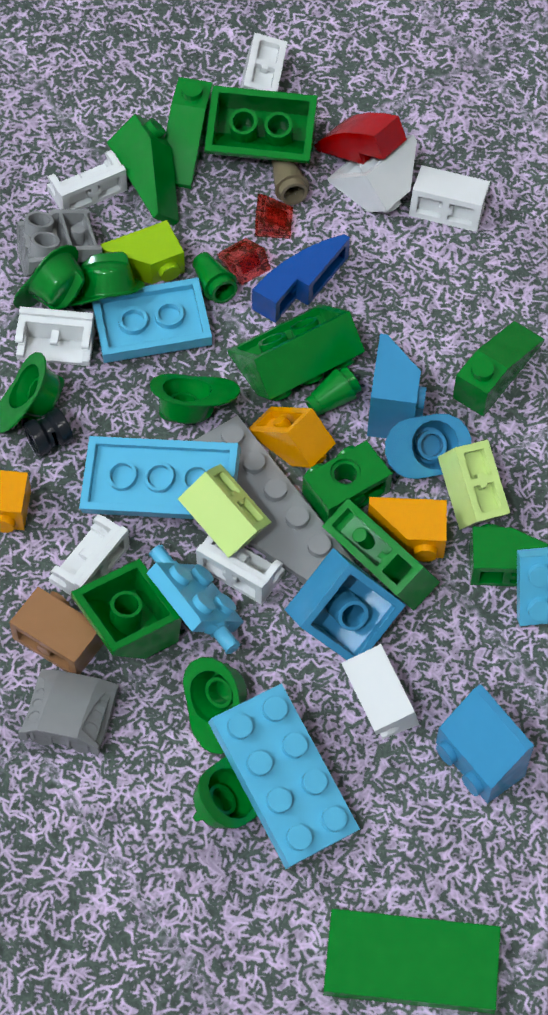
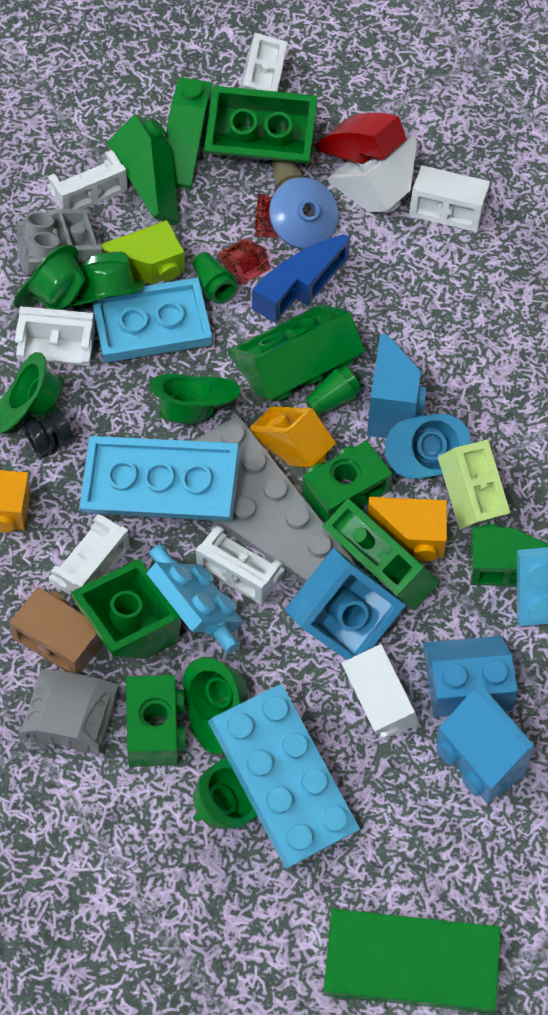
(150, 698): none -> green brick
(224, 510): yellowish green hinge -> none
(288, 216): none -> medium blue dish
(462, 665): none -> dark azure slope
(495, 367): green slope -> none

